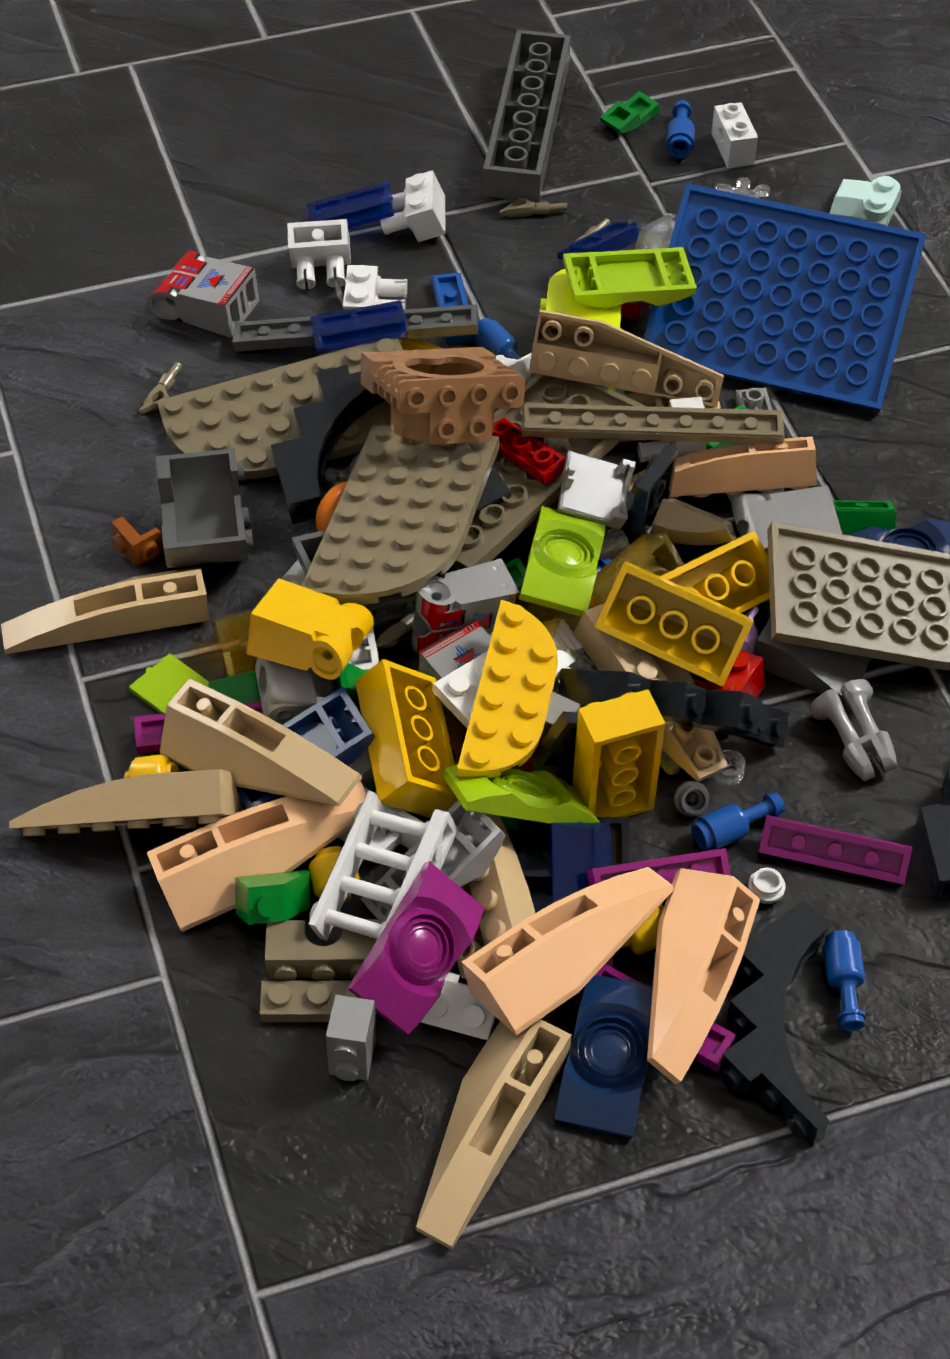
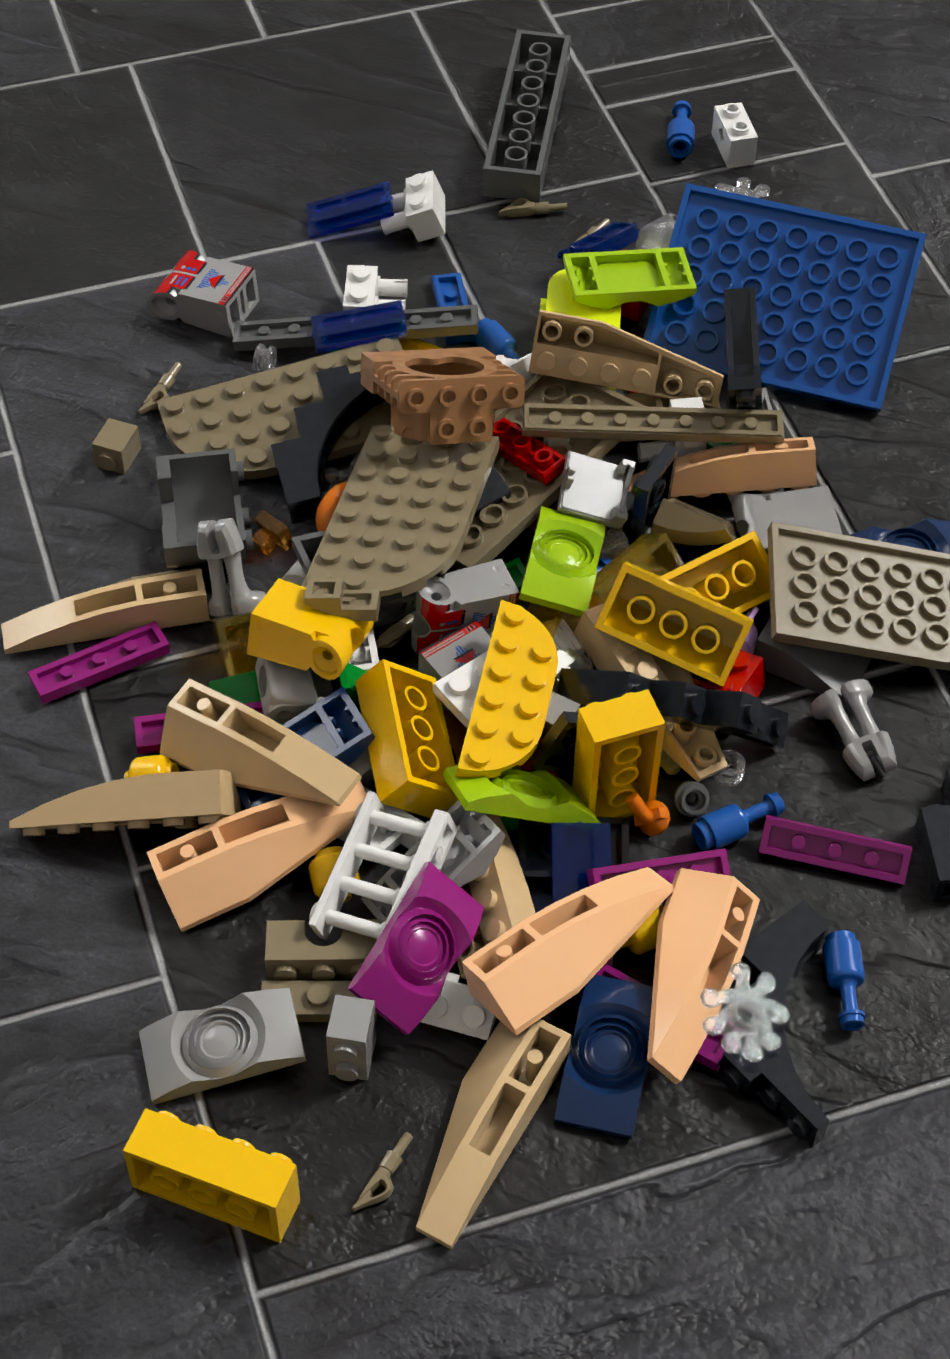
(99, 662): none -> magenta plate
(116, 446): none -> dark tan brick
(136, 547): dark orange bracket -> none
(163, 682): lime piece -> none
(213, 1174): none -> yellow brick
(221, 542): none -> light grey piece
(221, 1044): none -> light grey slope
(264, 357): none -> clear bush
(271, 533): none -> clear orange tile
(272, 896): green slope -> none
(319, 245): white brick -> none
(331, 598): none -> dark tan slope
(382, 1176): none -> dark tan hand
(631, 114): green slope -> none
(649, 816): none -> orange plate
(742, 349): none -> black arch
(745, 1014): none -> clear animal
(767, 885): white plate -> none
(860, 515): green slope -> none
(867, 200): light aqua slope -> none

